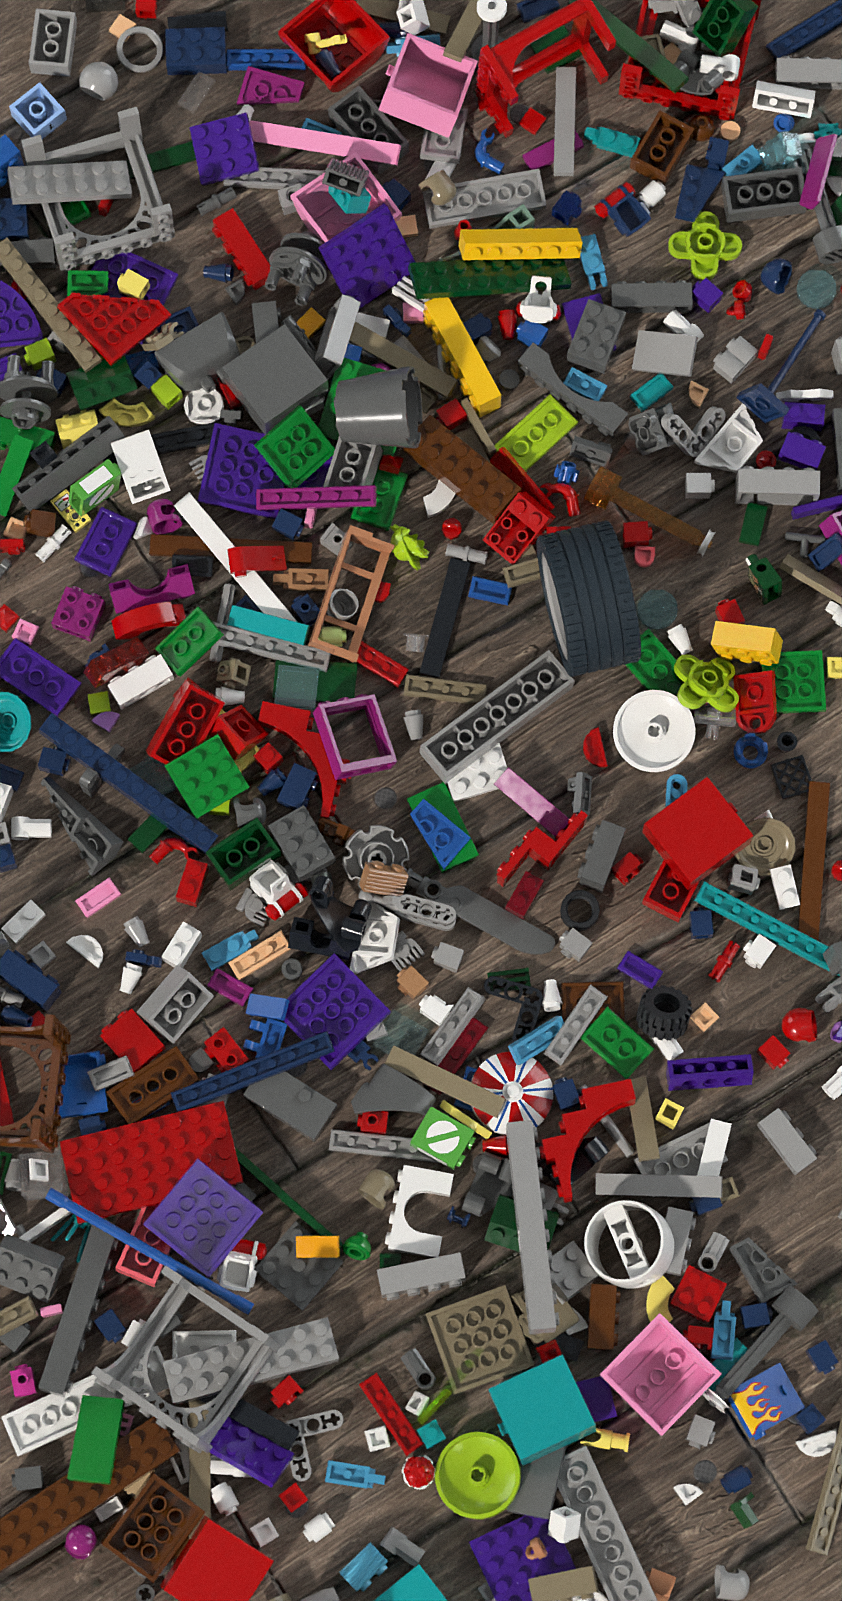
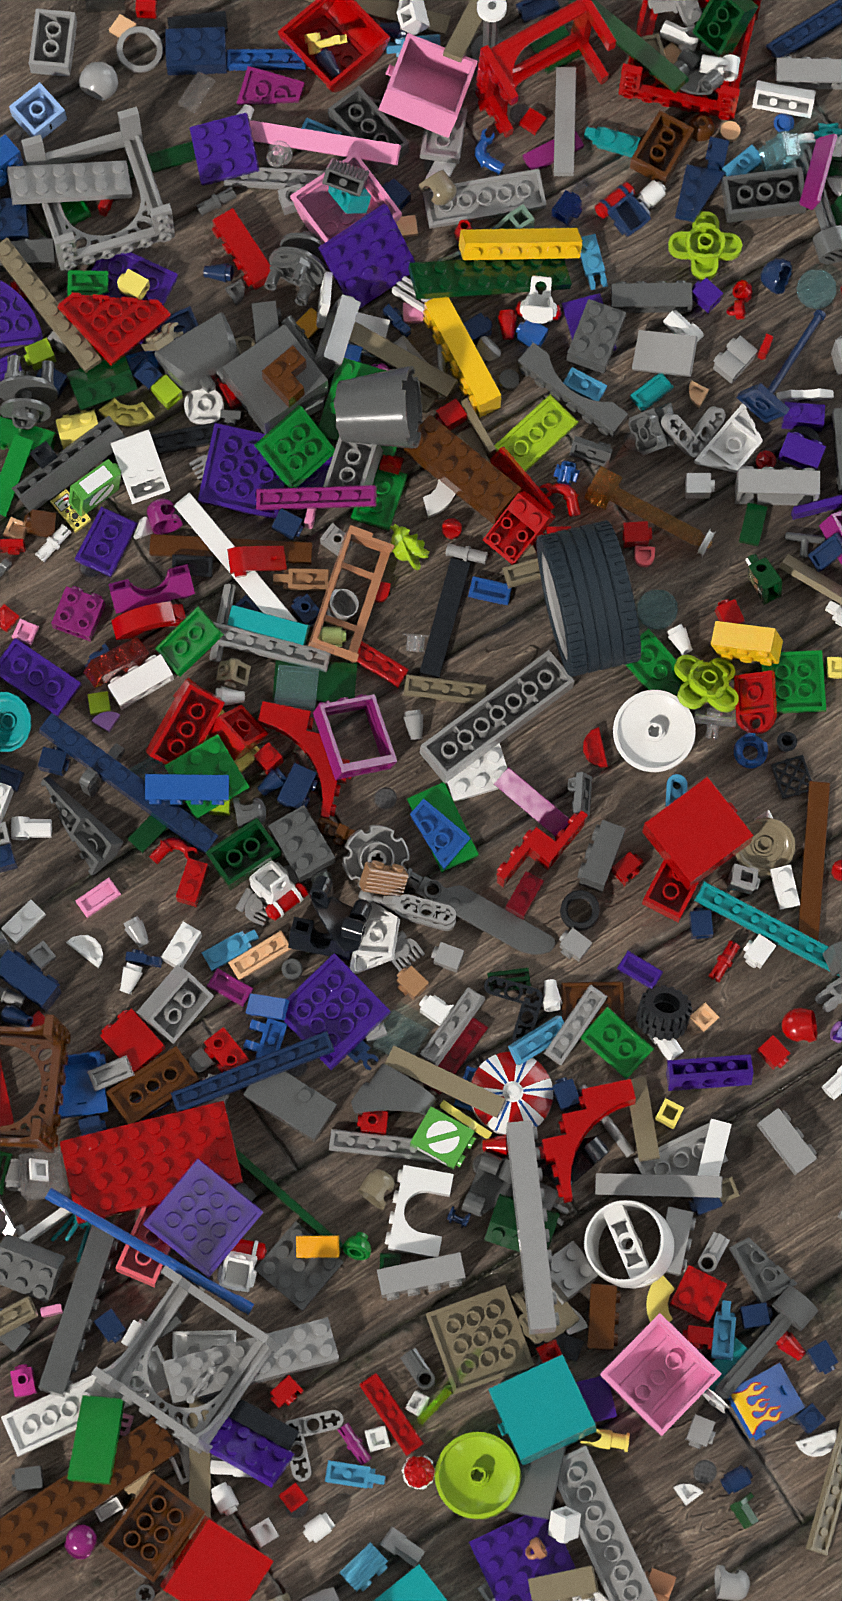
(186, 788): none -> blue brick
(191, 1398): none -> light grey hinge
(279, 154): none -> clear piece
(281, 376): none -> reddish brown brick
(324, 300): none -> white tile
(354, 1444): none -> magenta pin
(431, 1434): teal brick -> none
(791, 1346): none -> red cone

